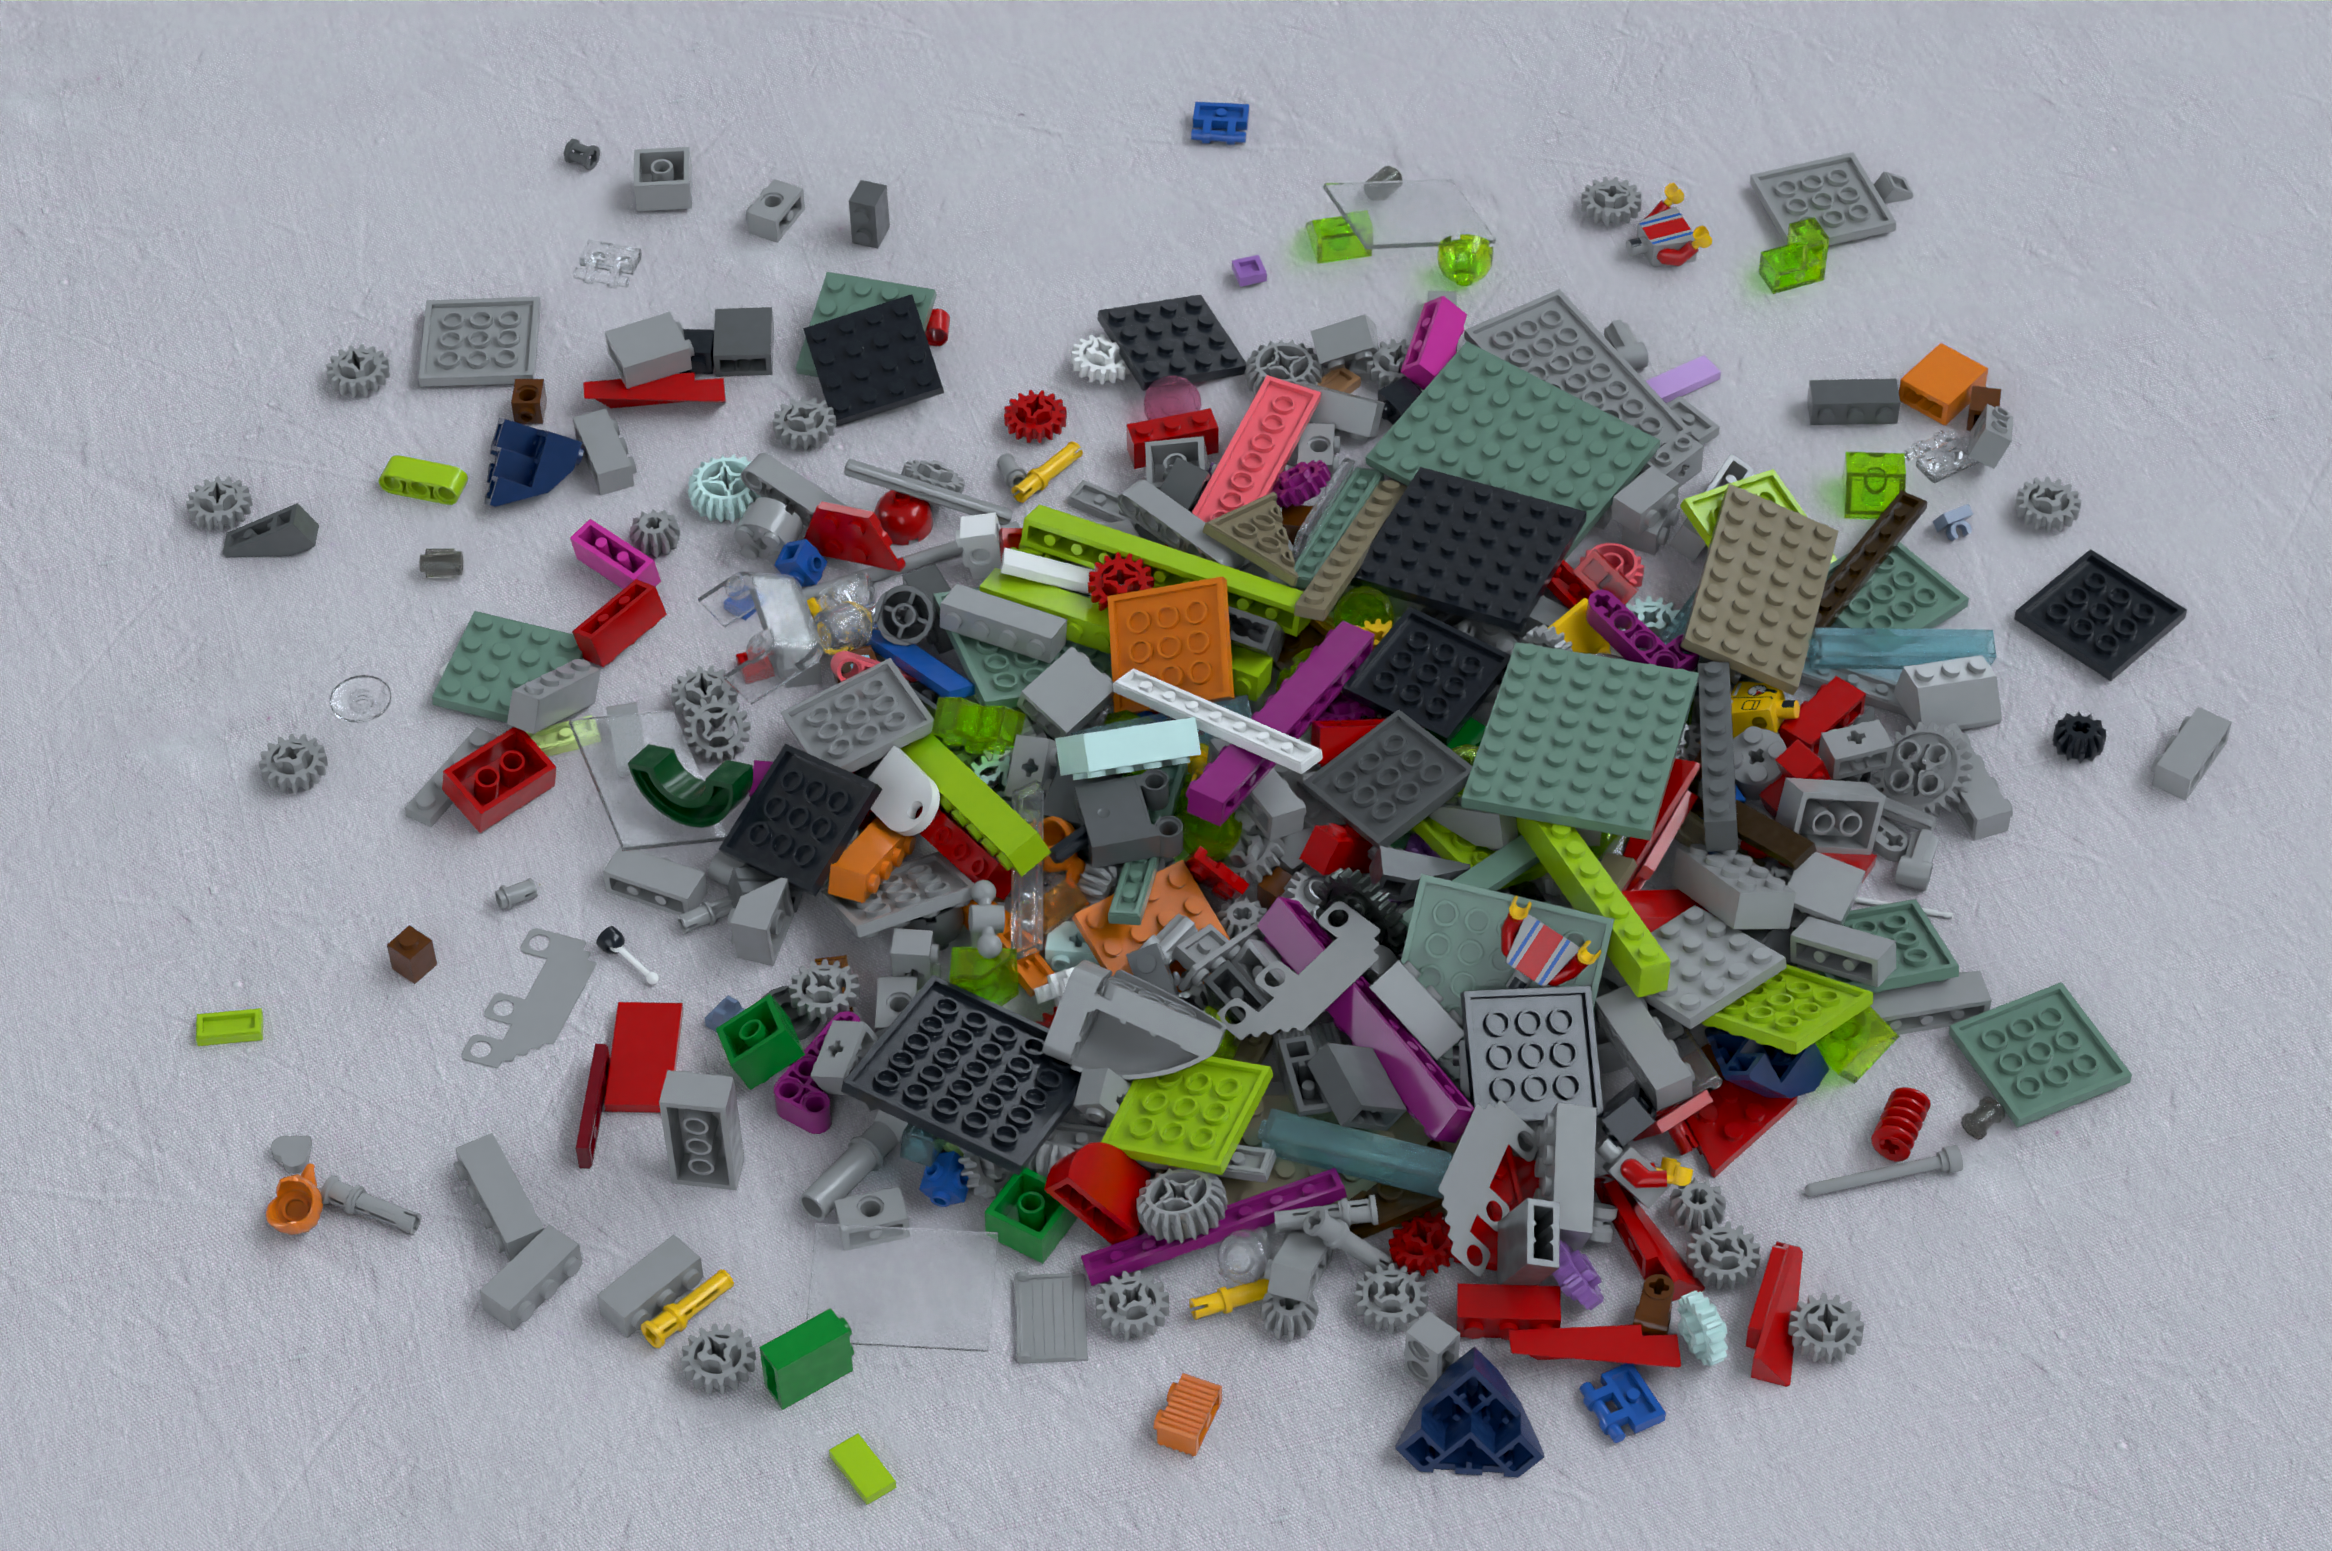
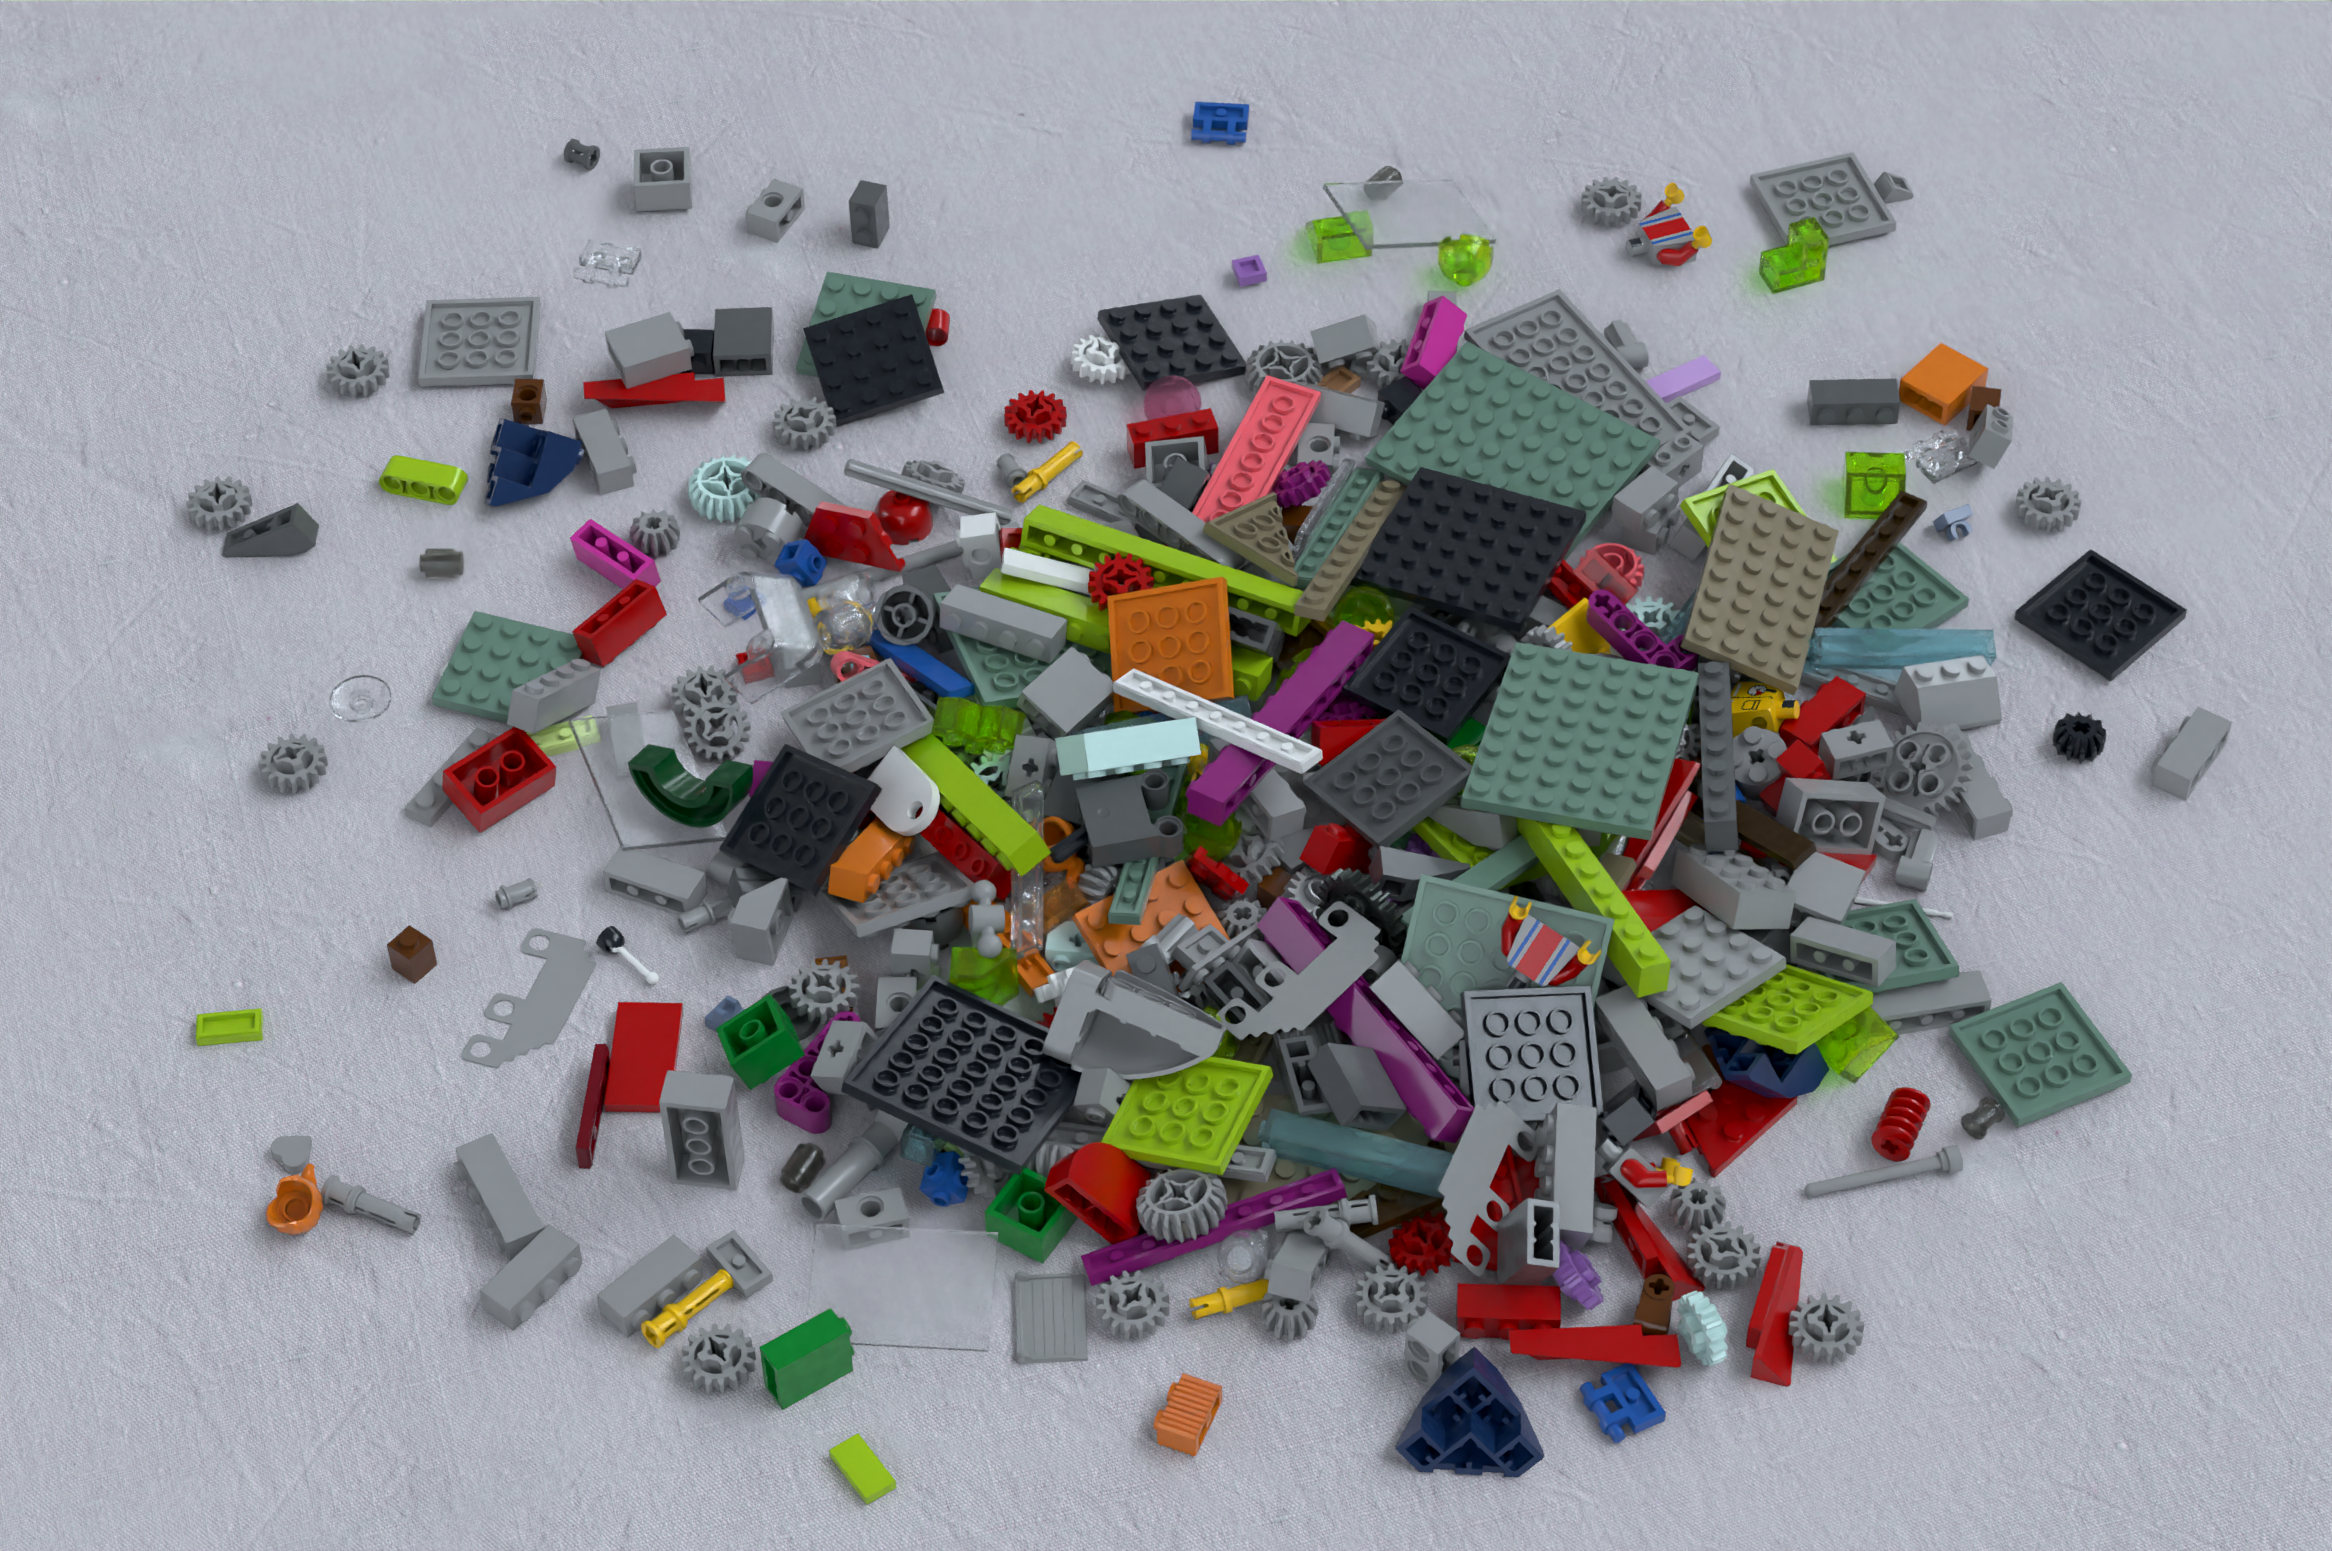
(740, 1262): none -> light grey plate
(802, 1167): none -> clear smoke brick

